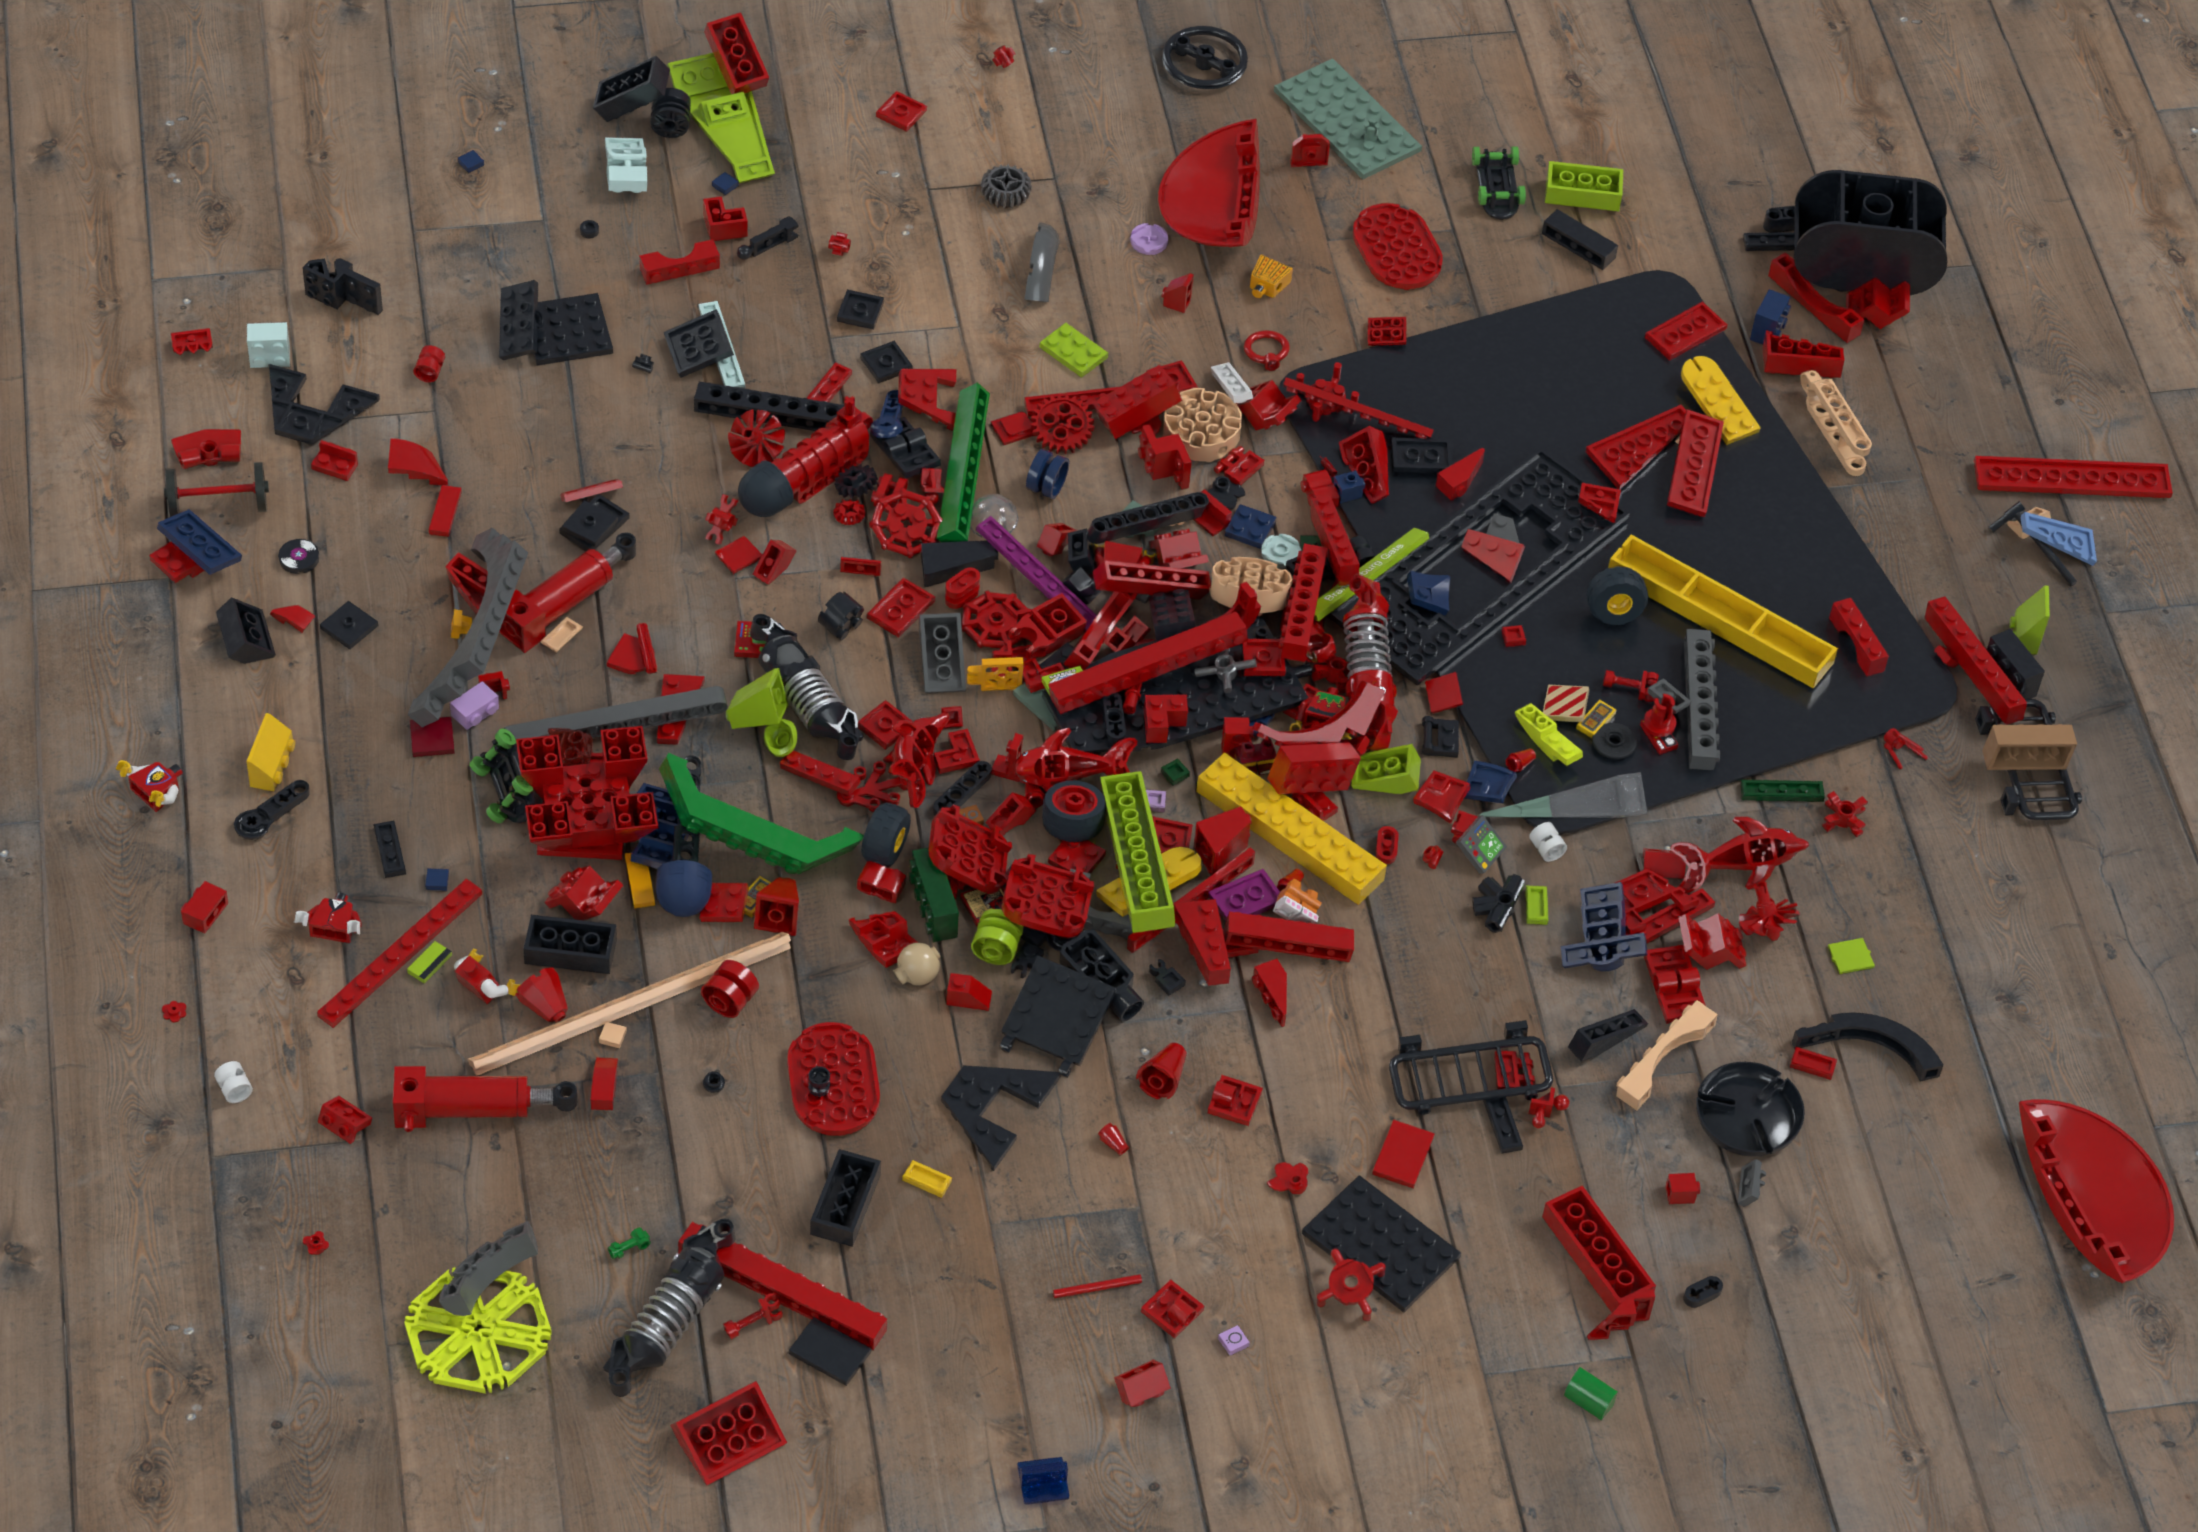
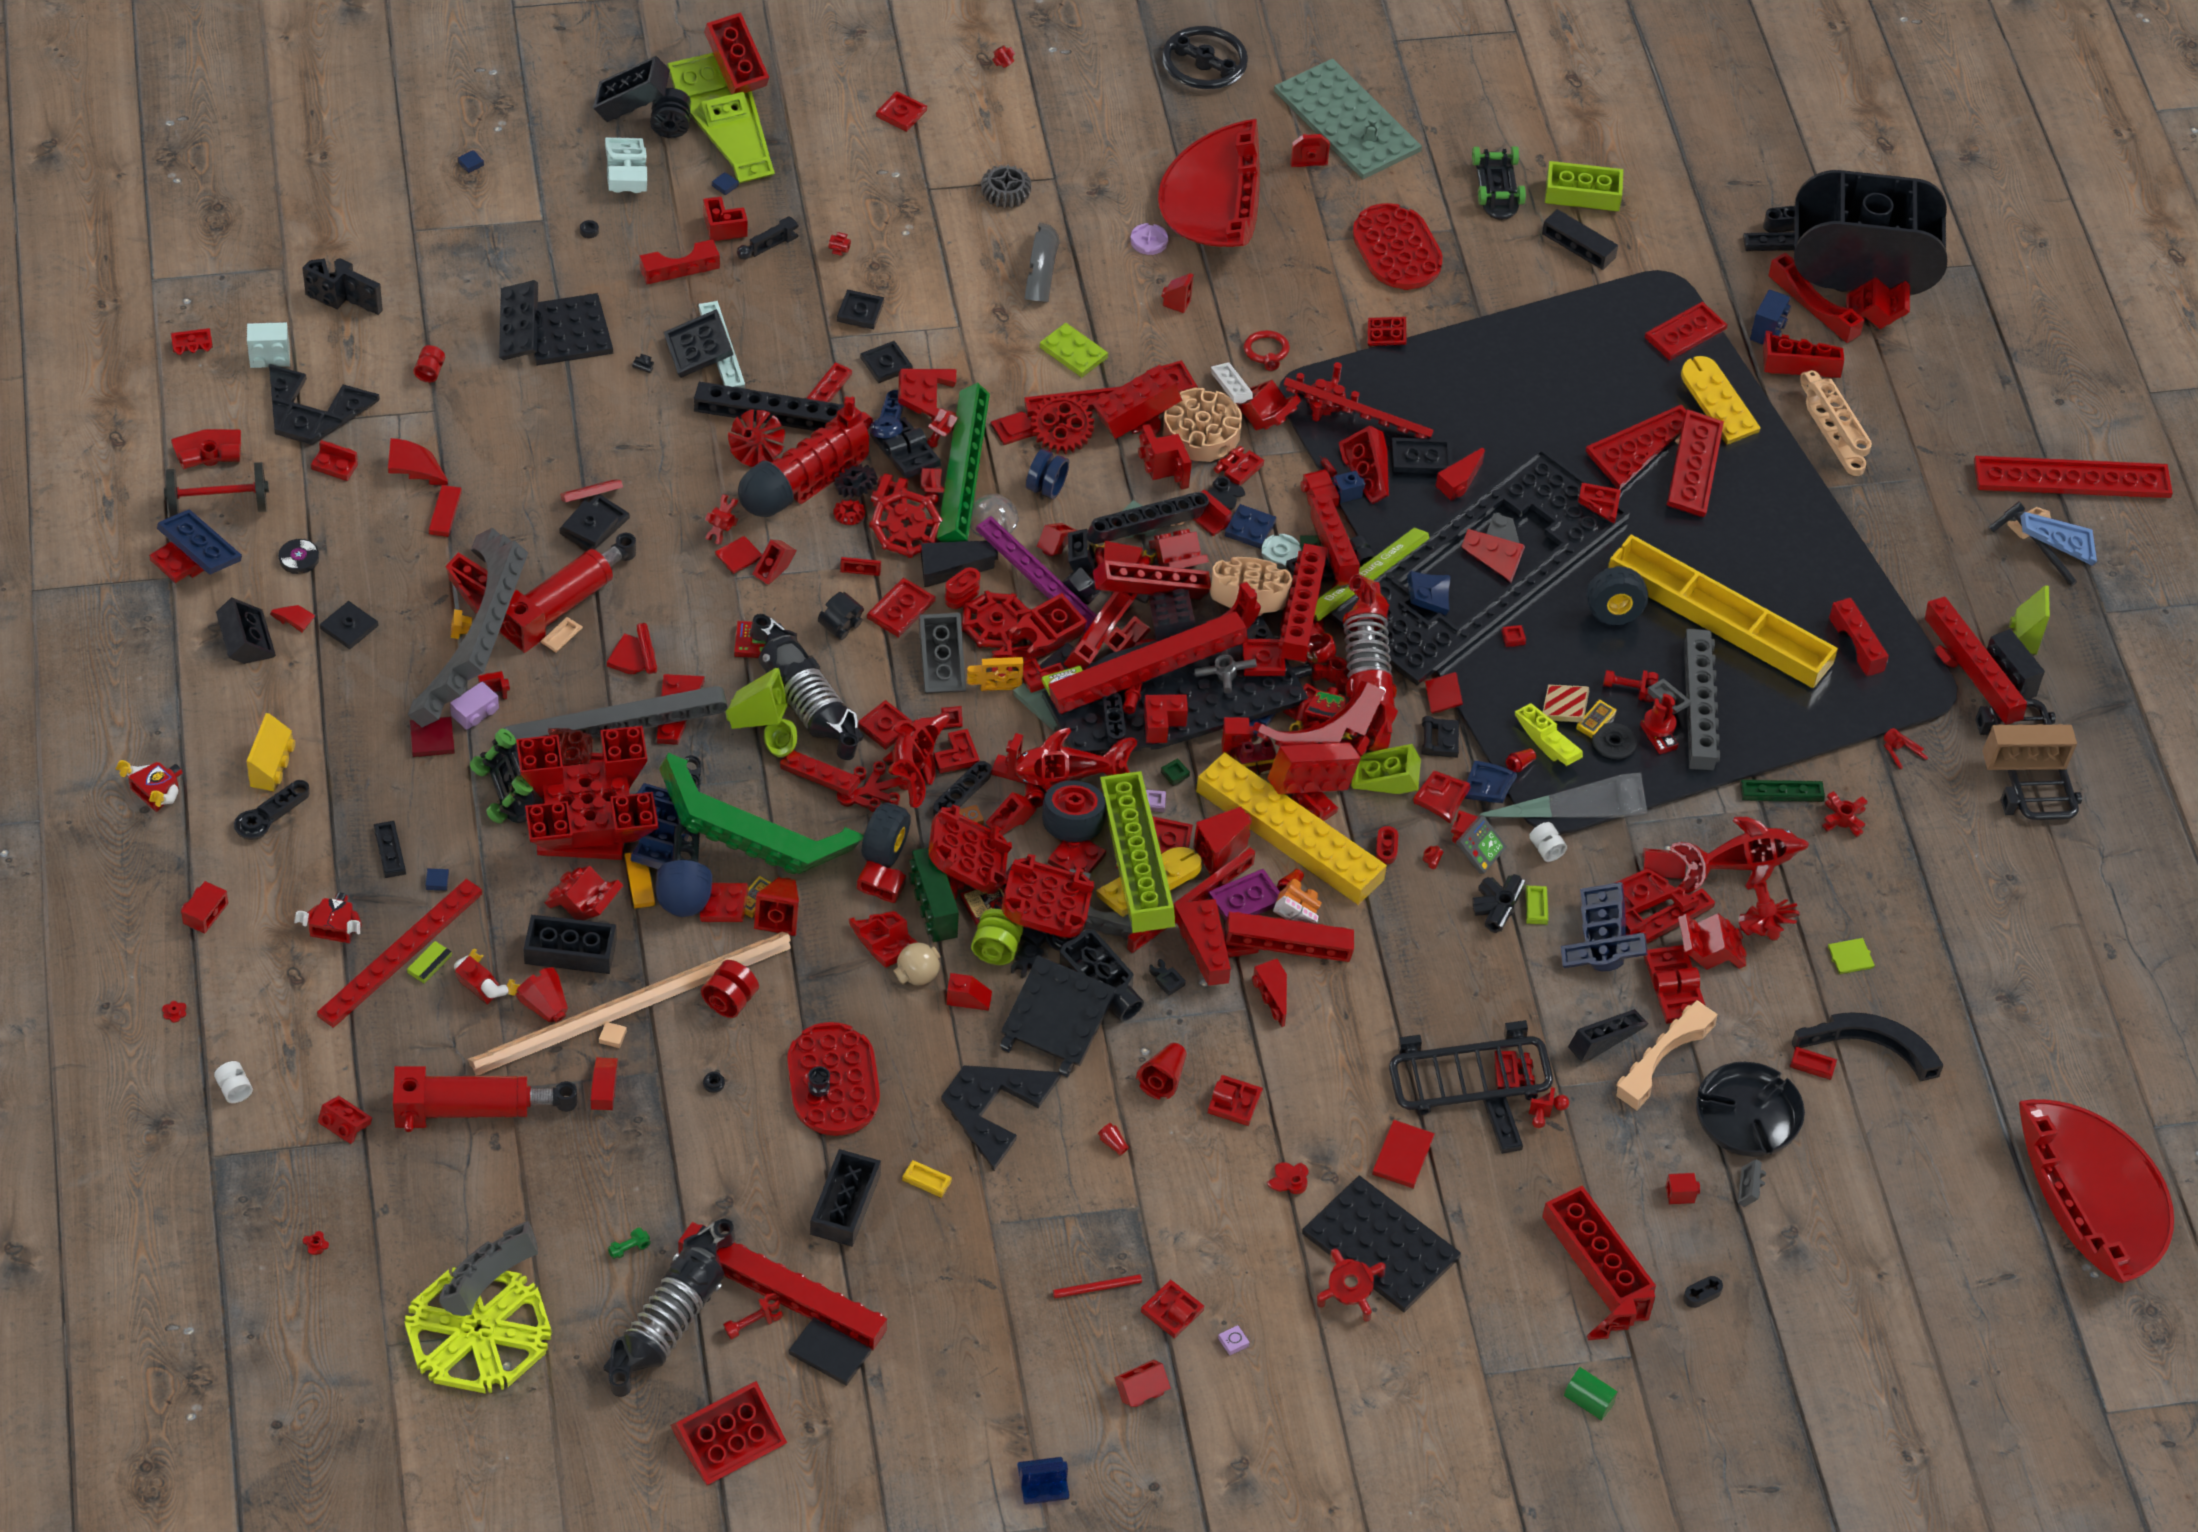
(942, 426): none -> red piece
(1269, 277): light orange torso -> none

